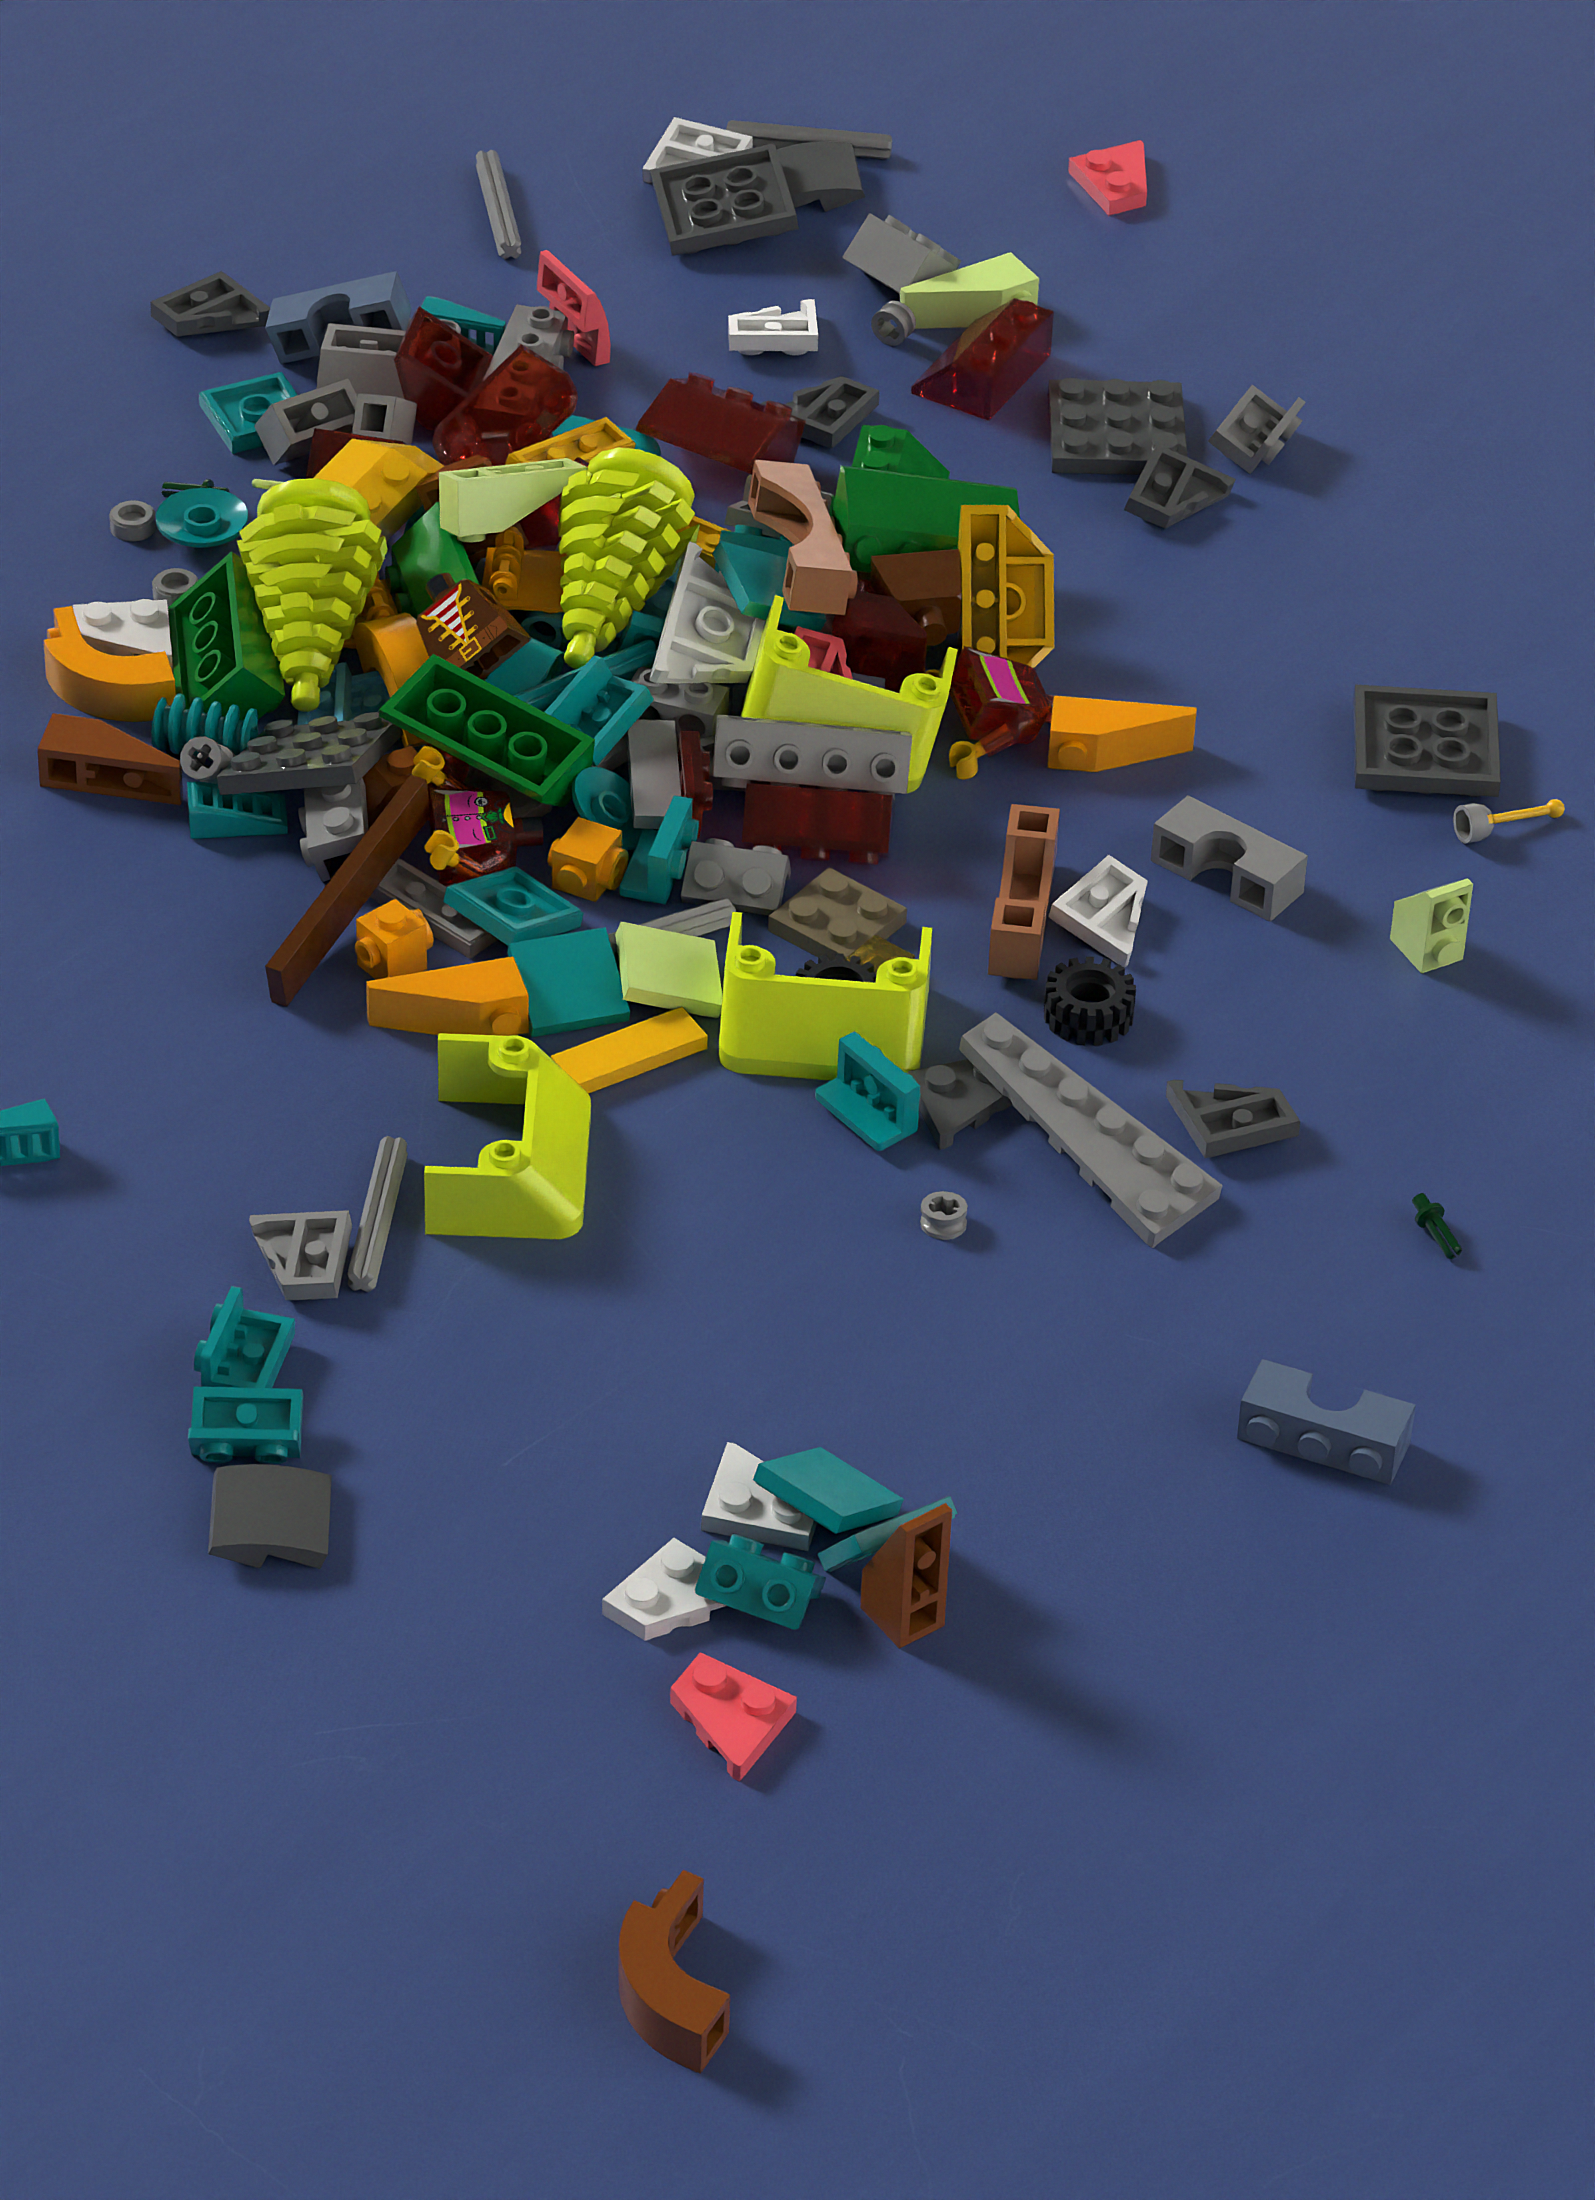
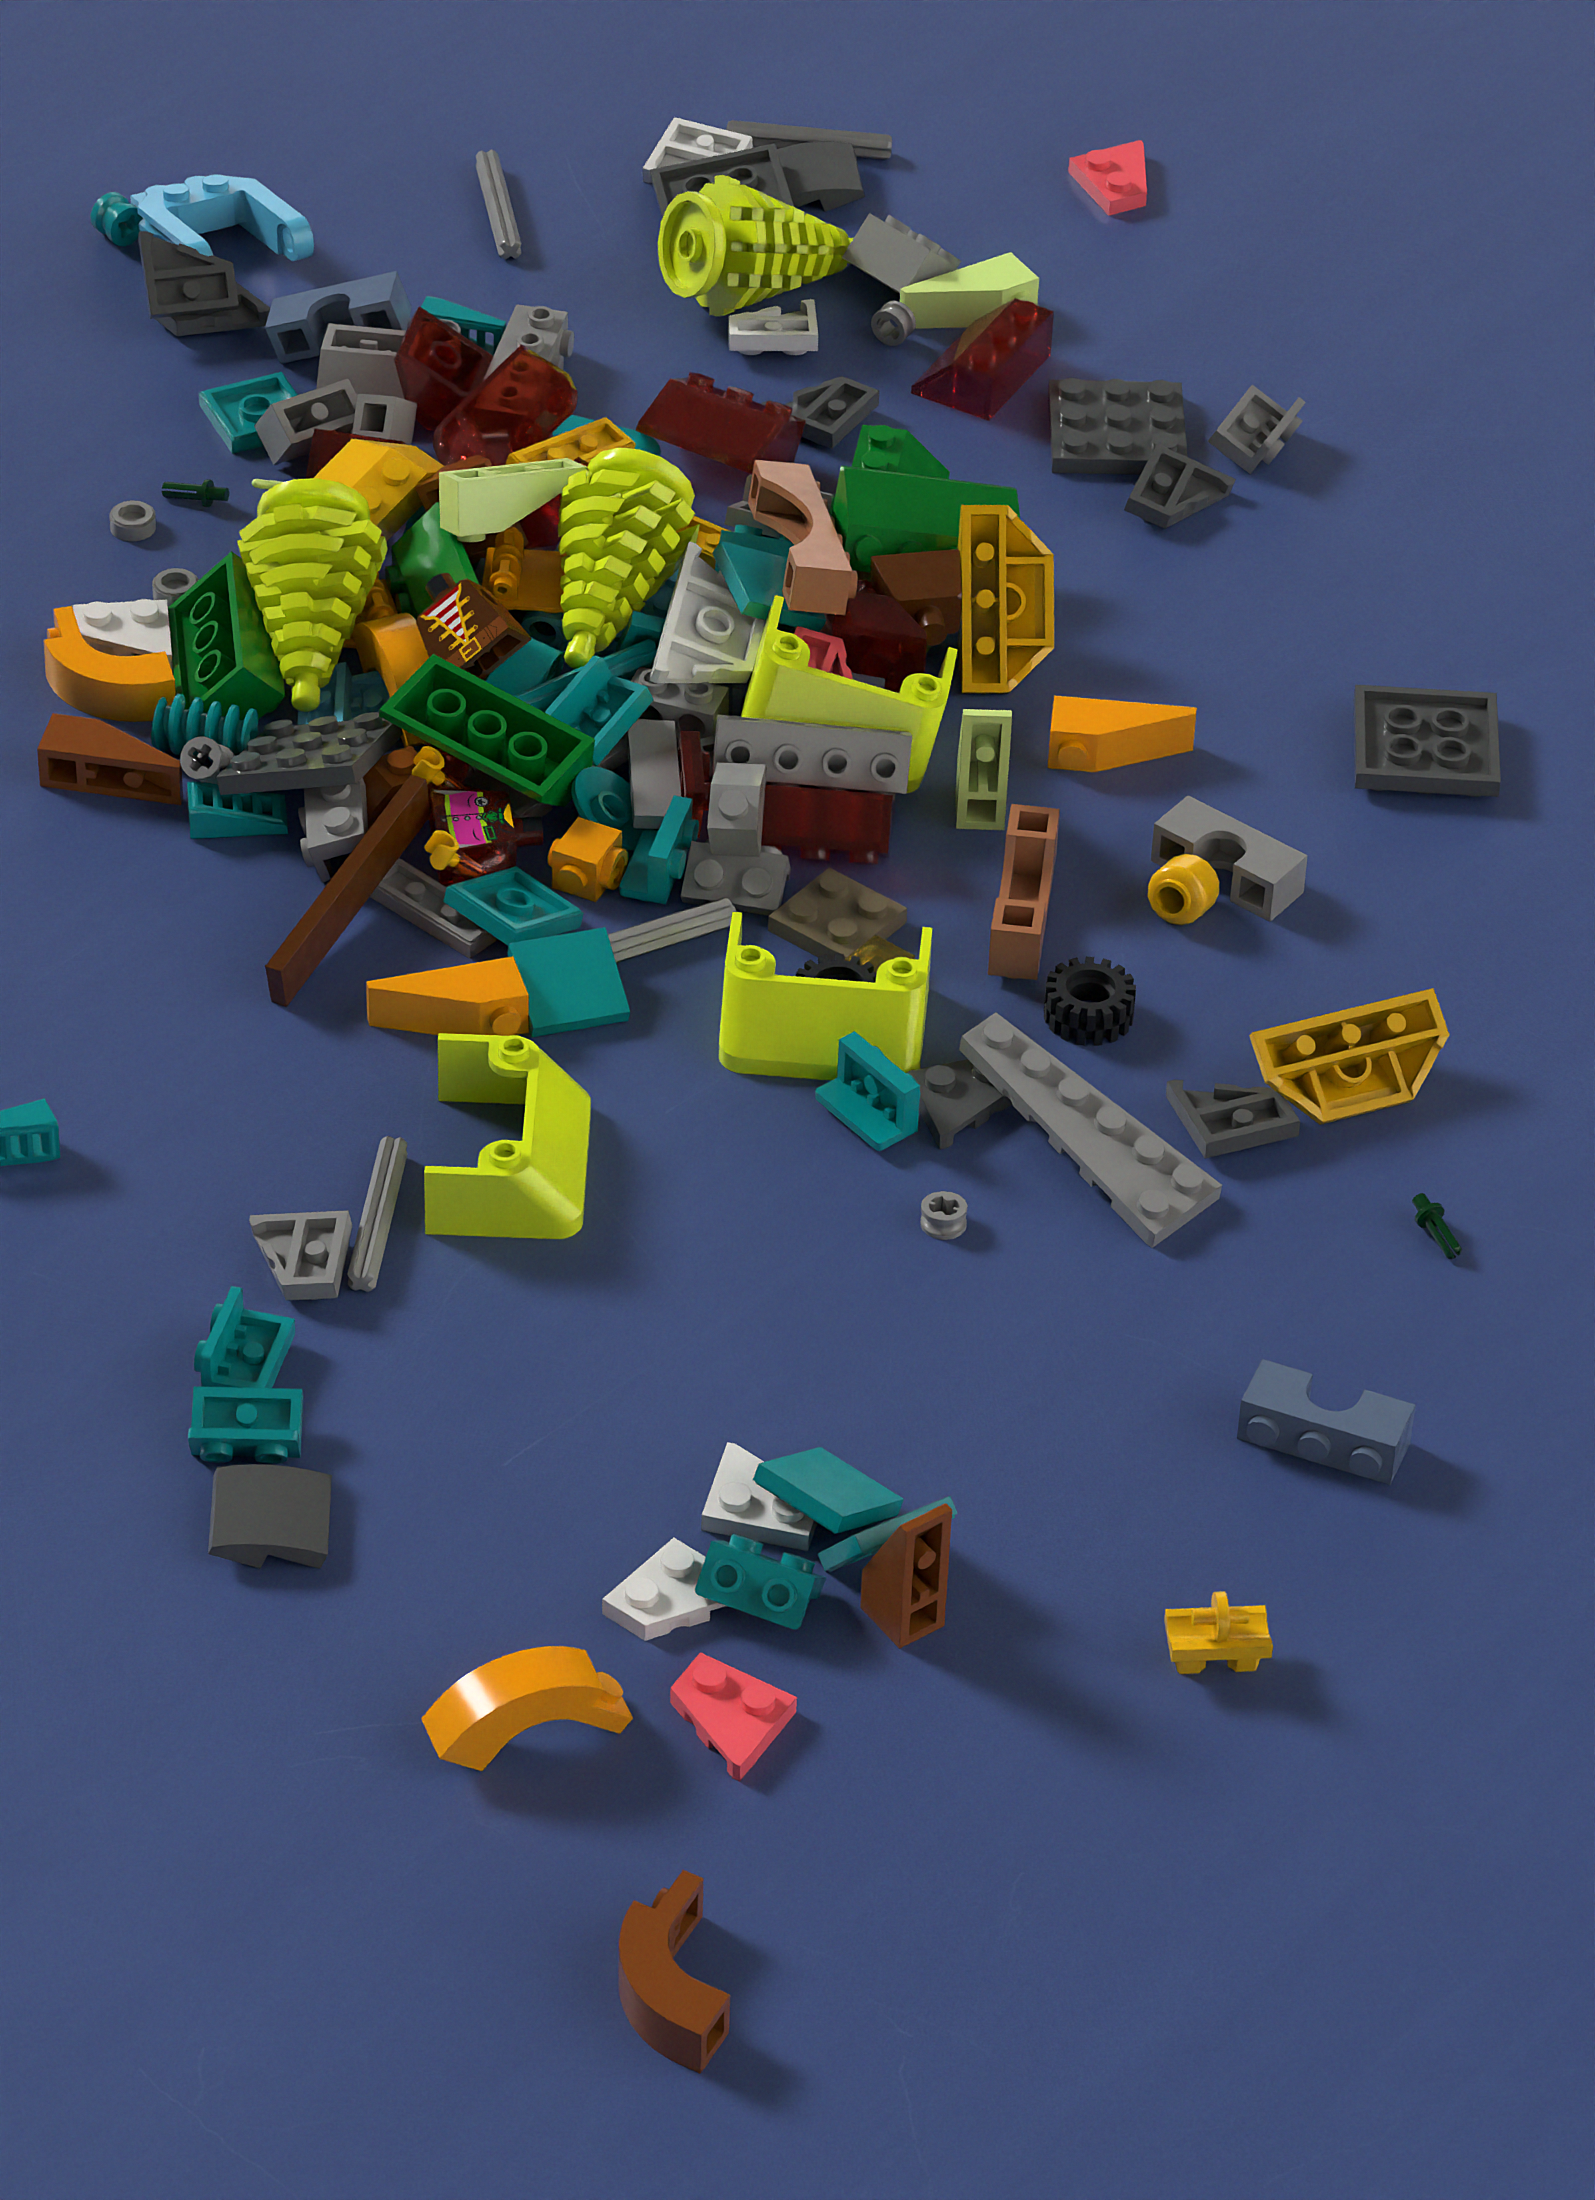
(116, 218): none -> teal wheel
(184, 280): none -> dark grey wing
(201, 517): teal dish -> none
(220, 201): none -> medium azure plate
(392, 941): light orange brick -> none
(519, 1692): none -> light orange arch
(579, 305): coral slope -> none
(633, 1050): yellow tile -> none
(669, 969): yellowish green tile -> none
(736, 809): none -> light grey slope
(743, 246): none -> neon yellow plant
(983, 769): none -> yellowish green slope
(997, 704): clear red torso -> none
(1103, 909): white wing -> none
(1183, 889): none -> yellow head
(1218, 1634): none -> yellow hips
(1354, 1056): none -> yellow wedge
(1433, 925): yellowish green slope -> none
(1476, 821): light grey hinge -> none

